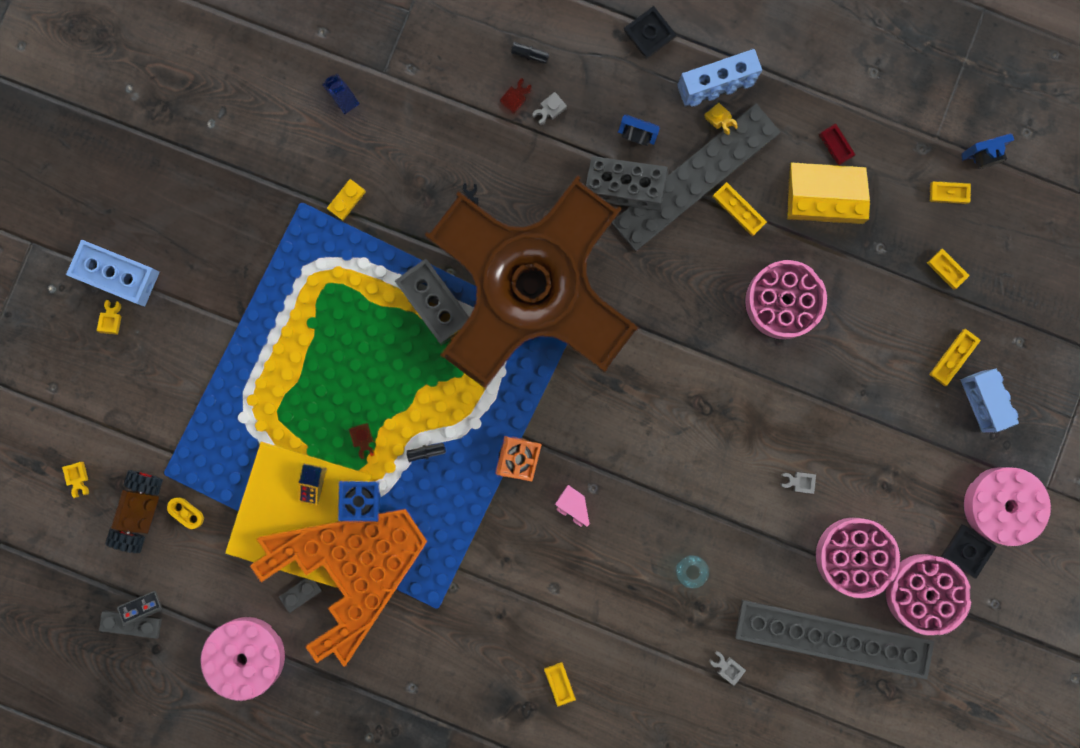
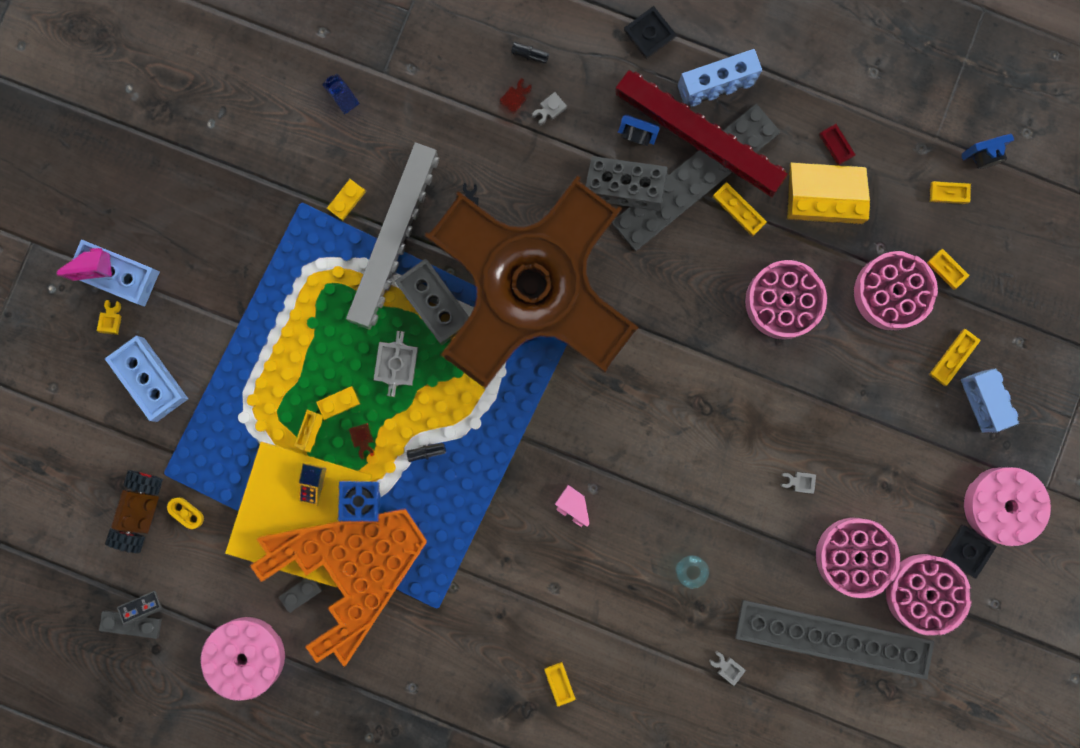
(75, 475): yellow plate -> none
(87, 266): none -> dark pink slope
(134, 378): none -> light blue brick
(308, 431): none -> yellow plate
(338, 402): none -> yellow plate
(392, 236): none -> light grey brick
(395, 363): none -> light grey plate
(516, 459): orange piece -> none
(701, 133): none -> dark red brick
(719, 116): yellow plate -> none
(914, 283): none -> bright pink brick

